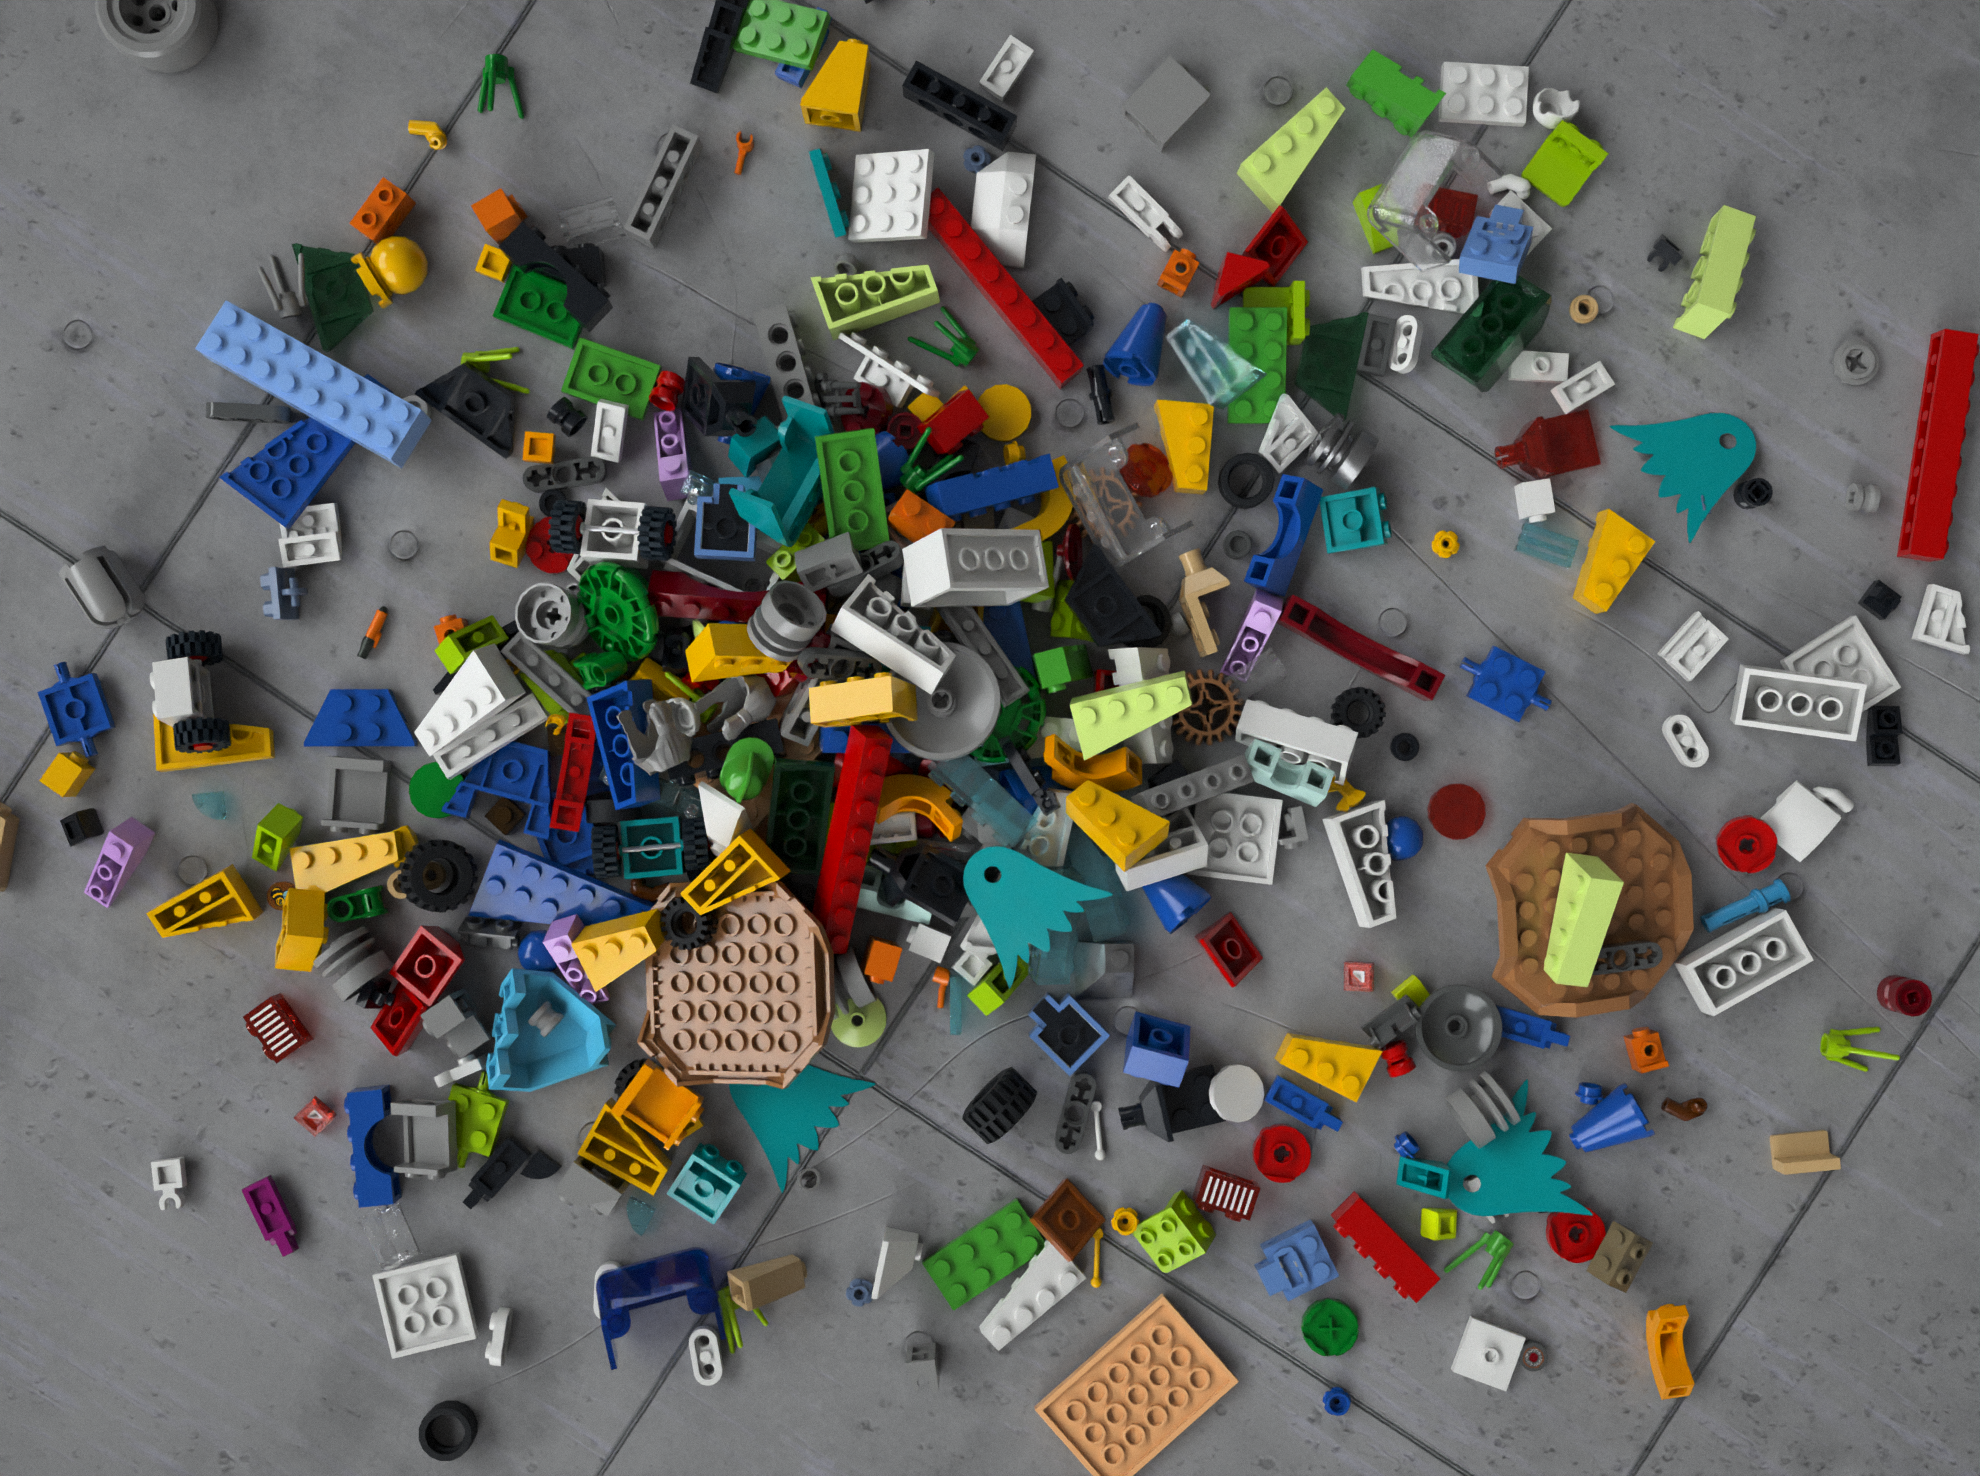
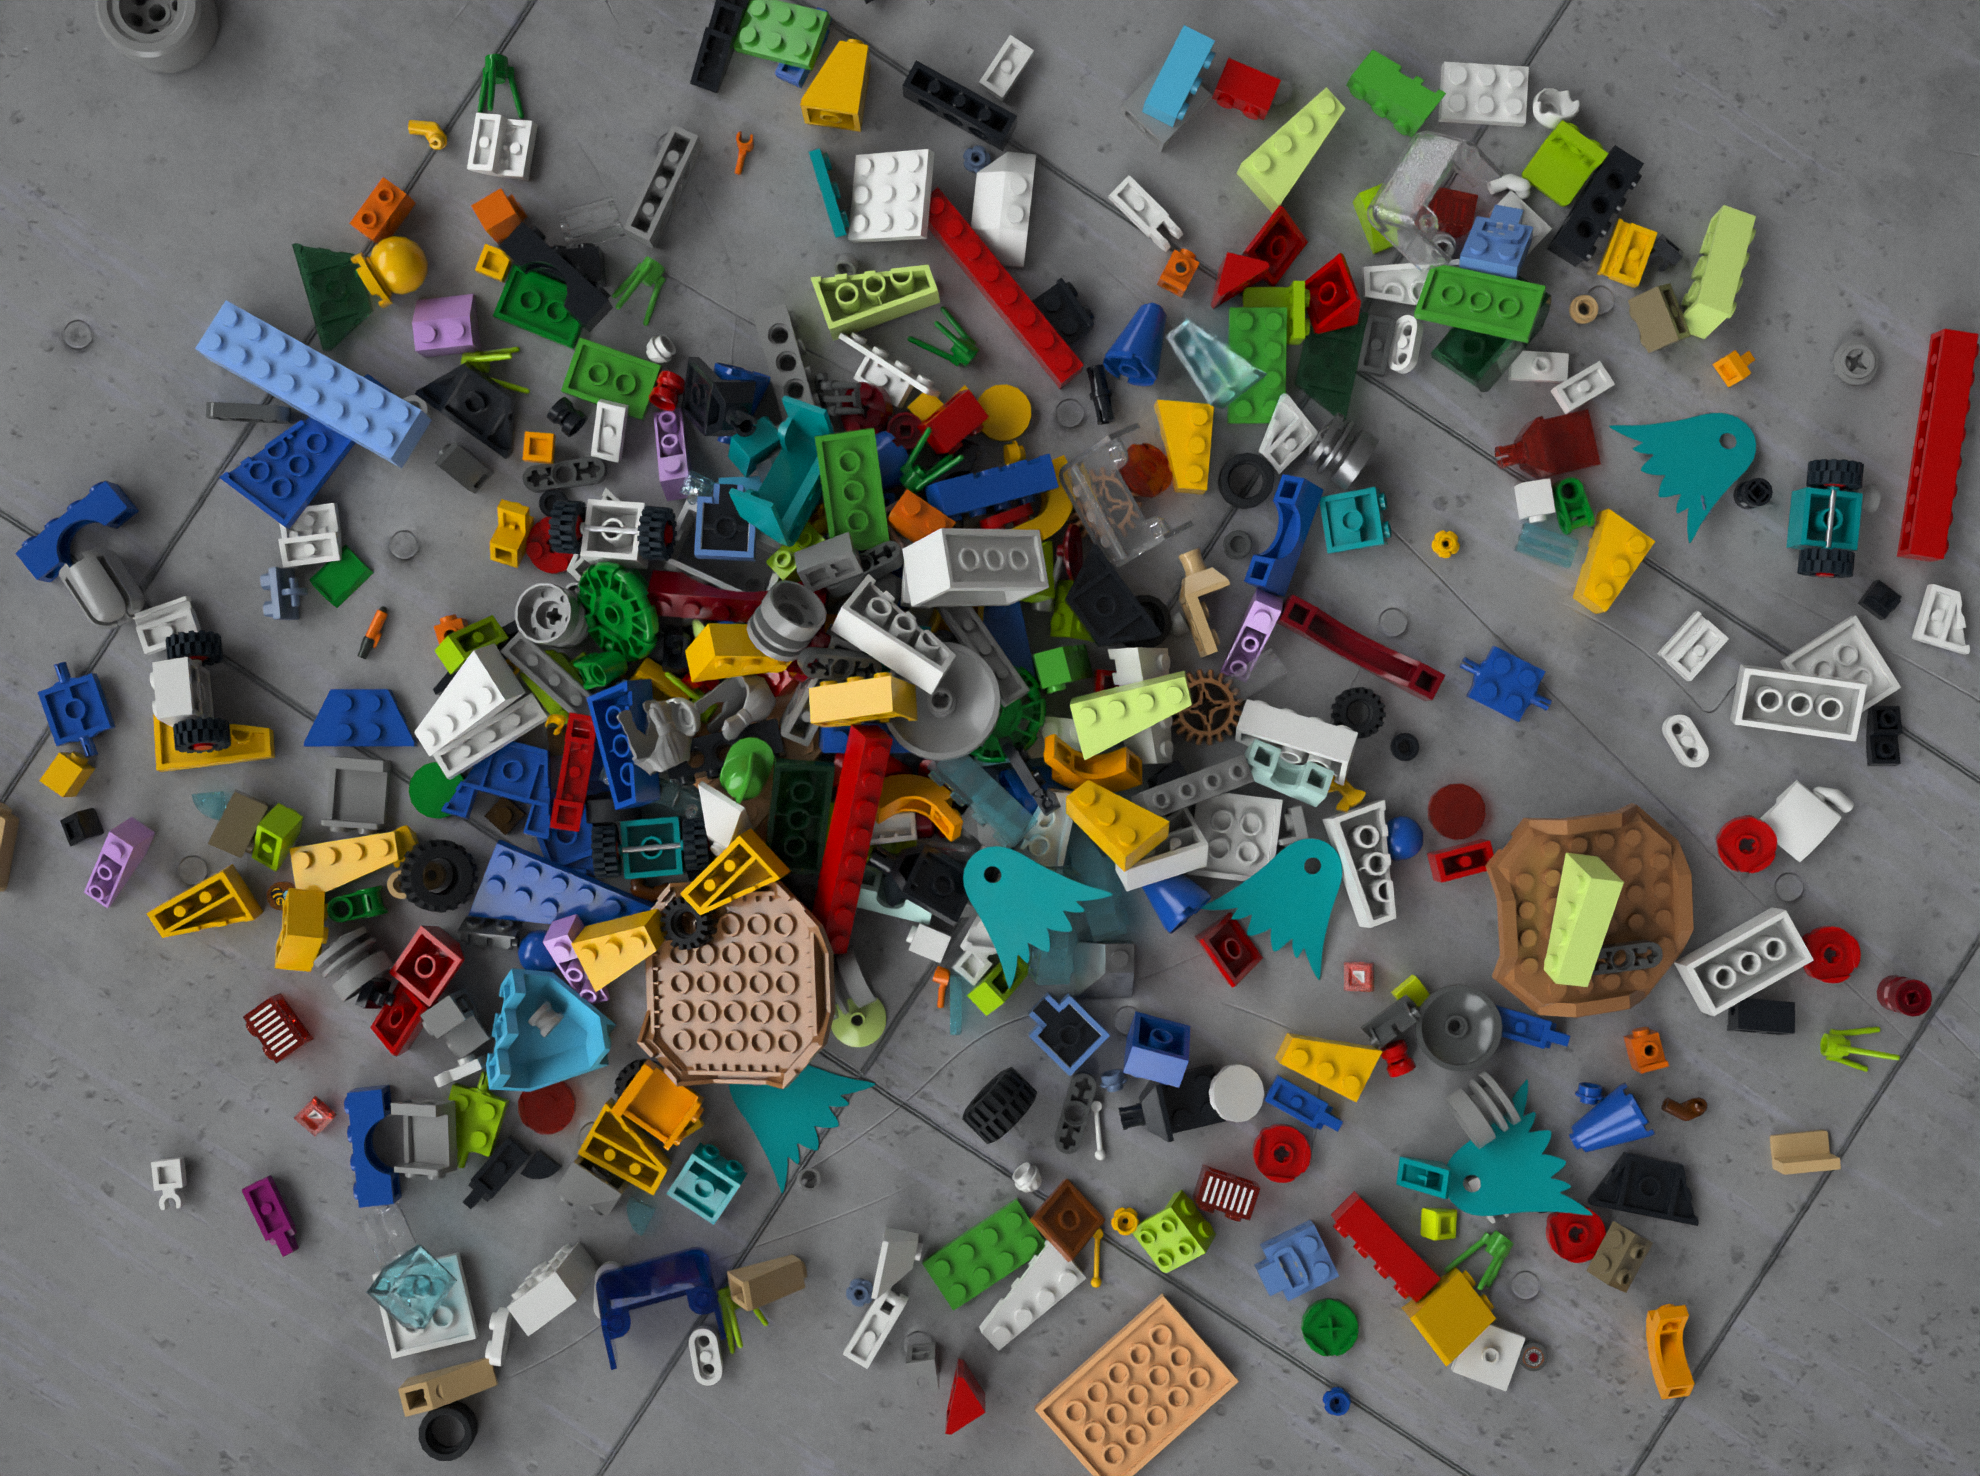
(50, 549): none -> blue arch
(164, 620): none -> white plate
(238, 824): none -> dark tan brick
(286, 302): light grey plant -> none
(341, 578): none -> green piece
(412, 1287): none -> clear light blue slope
(446, 326): none -> lavender slope
(446, 1386): none -> tan slope
(463, 466): none -> dark grey slope
(502, 146): none -> white slope
(547, 1108): none -> clear red tile
(552, 1287): none -> white brick
(648, 273): none -> bright green plant
(660, 349): none -> white plate
(874, 1328): none -> white plate
(880, 959): orange brick -> none
(965, 1399): none -> red slope
(1016, 515): none -> red plate
(1027, 1178): none -> white plate
(1113, 1080): none -> sand blue plate
(1179, 76): none -> medium azure brick
(1245, 89): none -> red brick
(1290, 899): none -> teal piece
(1333, 297): none -> red slope
(1406, 1145): blue plate -> none
(1451, 1314): none -> yellow slope
(1460, 860): none -> red brick
(1480, 302): none -> bright green plate
(1573, 507): none -> green piece
(1625, 172): none -> black brick
(1627, 253): none -> yellow plate
(1646, 1188): none -> black wing
(1658, 318): none -> dark tan brick
(1734, 367): none -> light orange tile
(1757, 901): dark azure pin -> none
(1762, 1017): none -> black hinge
(1827, 518): none -> brick
(1841, 965): none -> red plate

